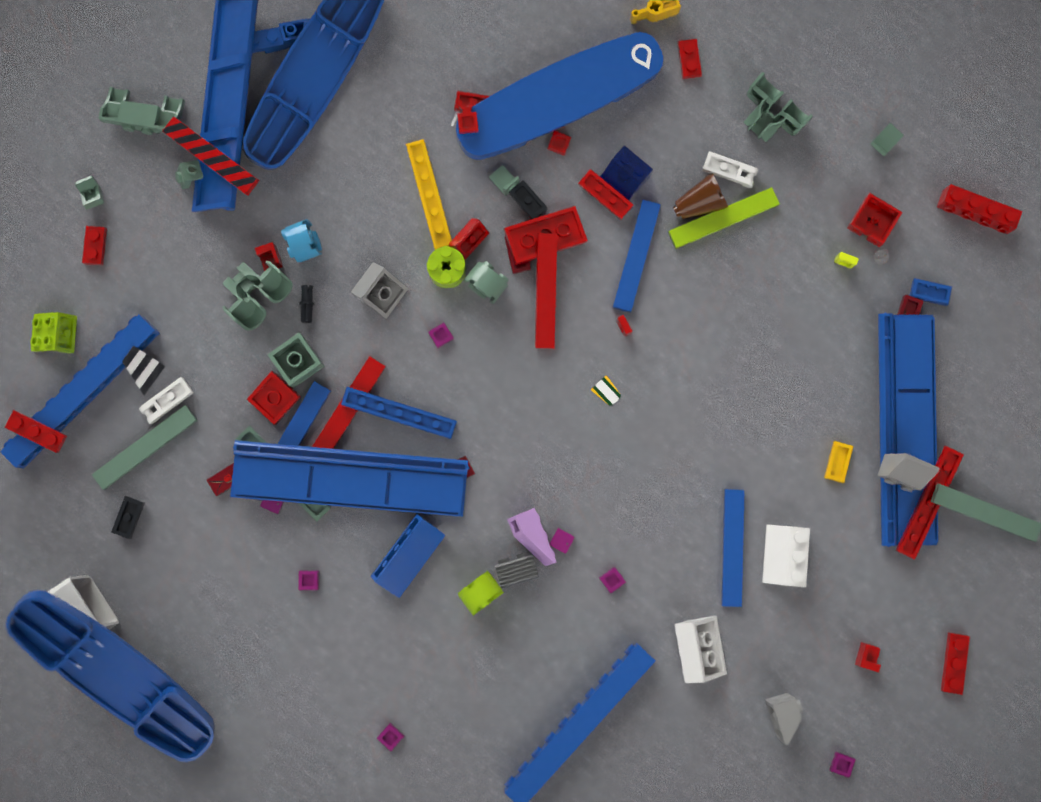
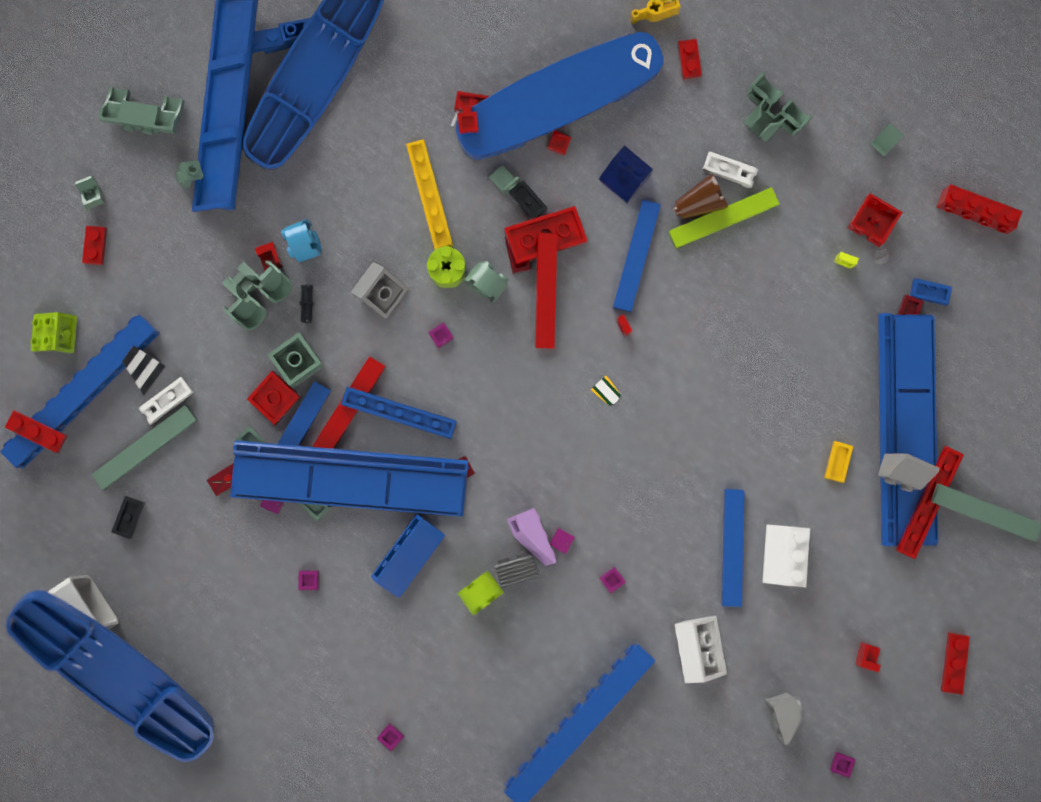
(210, 156): tile -> none
(469, 237): red slope -> none
(605, 194): red plate -> none

